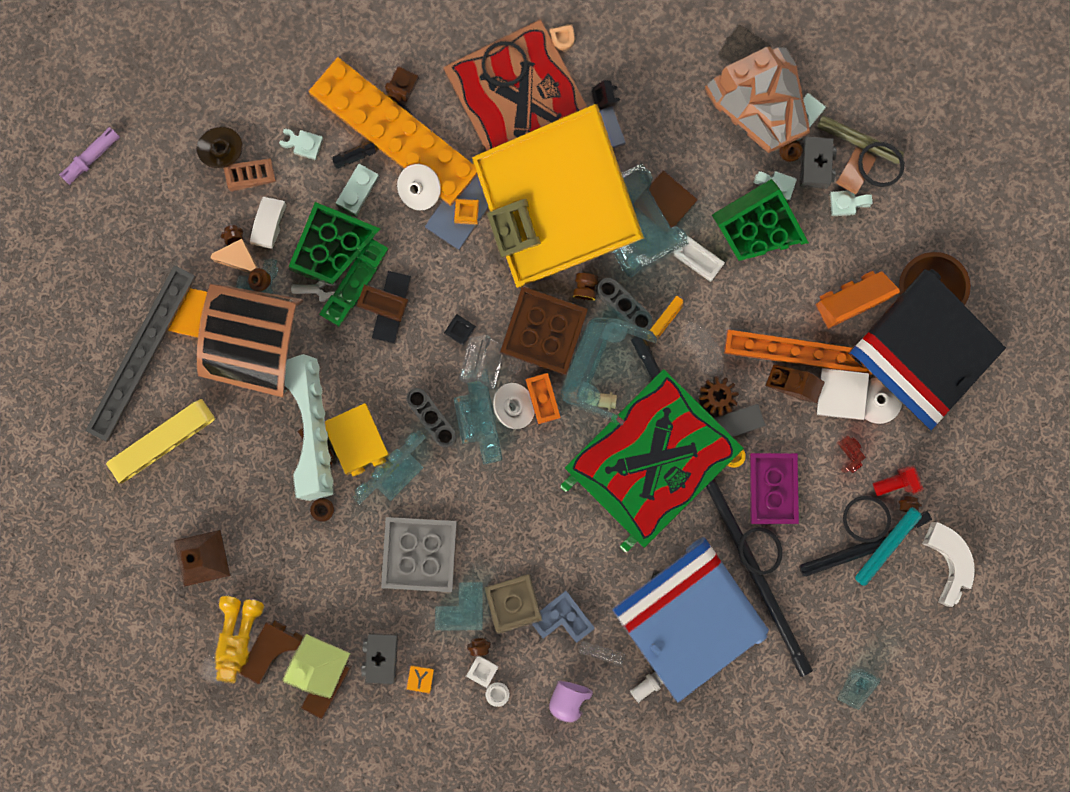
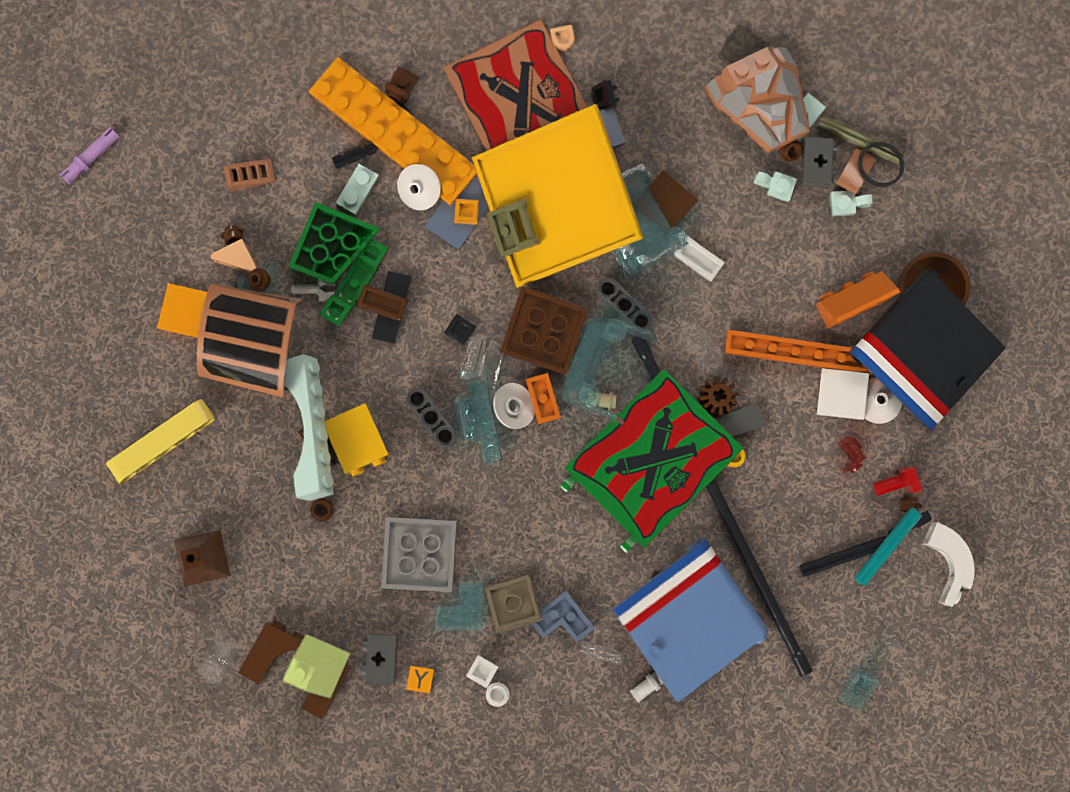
(140, 353): dark grey plate -> none
(219, 139): dark brown dish -> none
(233, 650): yellow piece -> none
(266, 222): white slope -> none
(305, 144): light aqua plate -> none
(395, 473): clear light blue bracket -> none
(479, 647): reddish brown plate -> none
(507, 43): black piece -> none
(567, 701): lavender helmet -> none
(585, 286): reddish brown wheel -> none
(667, 317): light orange tile -> none
(742, 558): black piece -> none
(759, 223): green wedge -> none
(774, 488): magenta plate -> none
(795, 383): reddish brown slope -> none
(871, 499): black piece -> none

